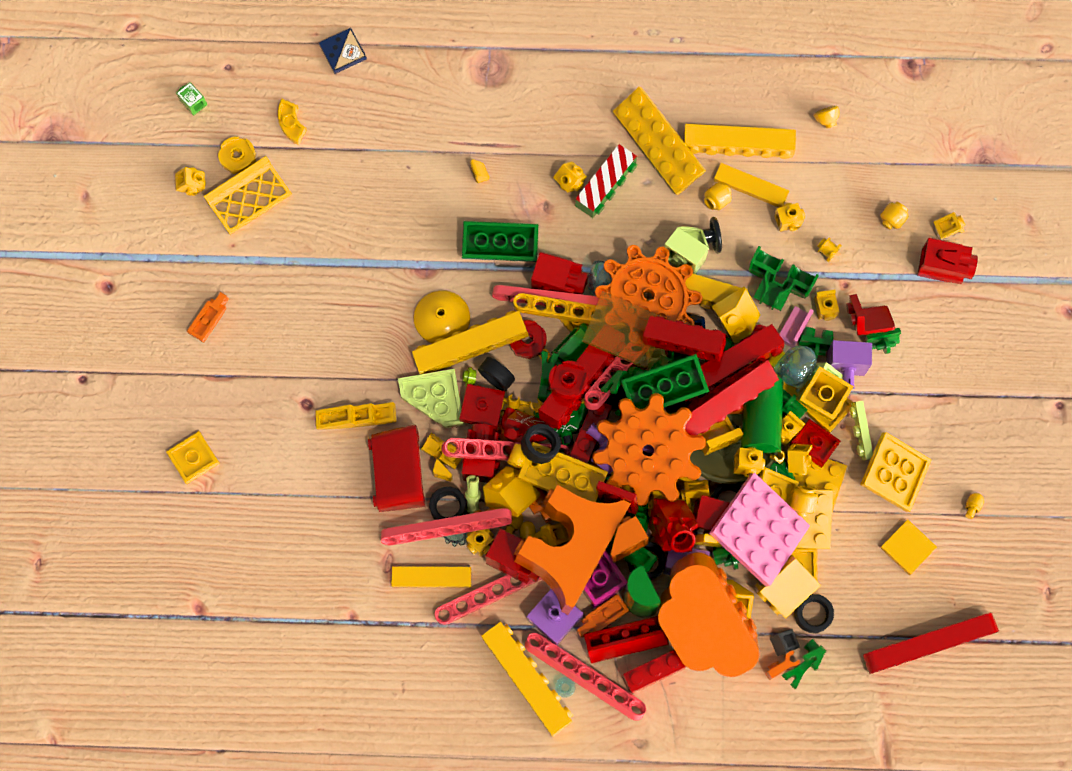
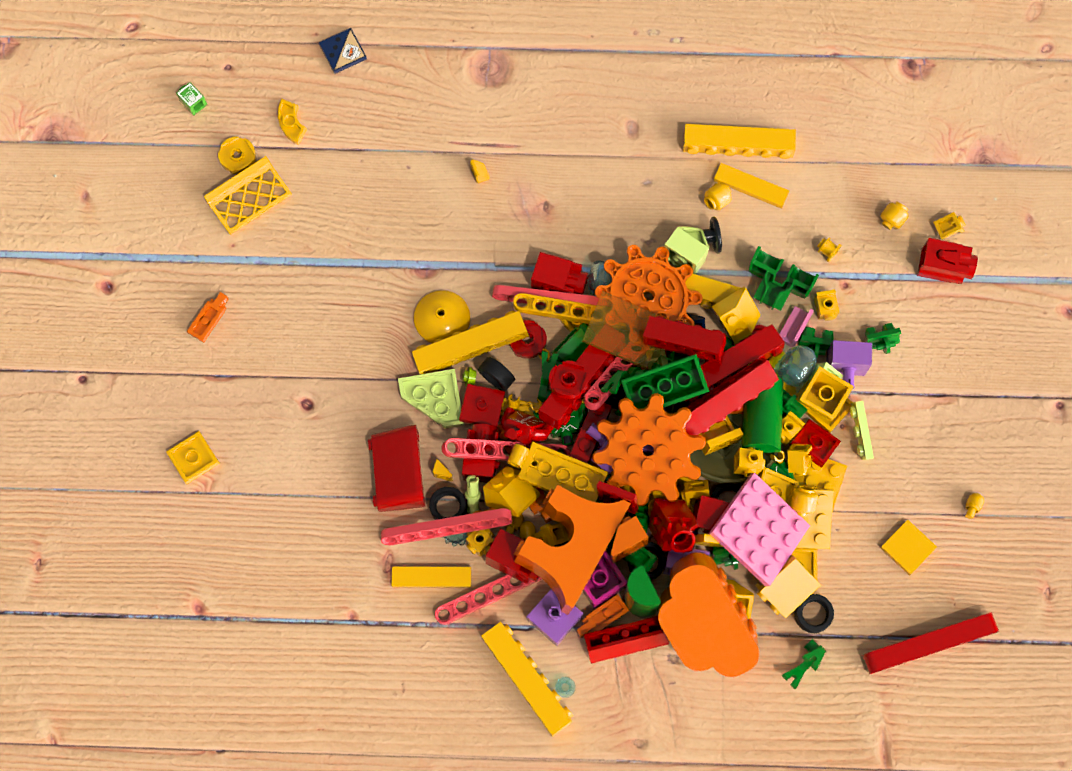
(190, 181): yellow brick -> none
(355, 416): yellow slope -> none
(432, 447): yellow slope -> none
(500, 241): green brick -> none
(531, 453): black tyre -> none
(570, 177): yellow brick -> none
(591, 684): coral beam -> none
(605, 181): brick -> none
(653, 671): red brick -> none
(659, 140): yellow plate -> none
(777, 668): orange plate -> none
(784, 642): dark grey slope -> none
(789, 217): yellow brick -> none
(827, 116): yellow brick -> none
(869, 319): red bracket -> none
(895, 472): yellow plate -> none

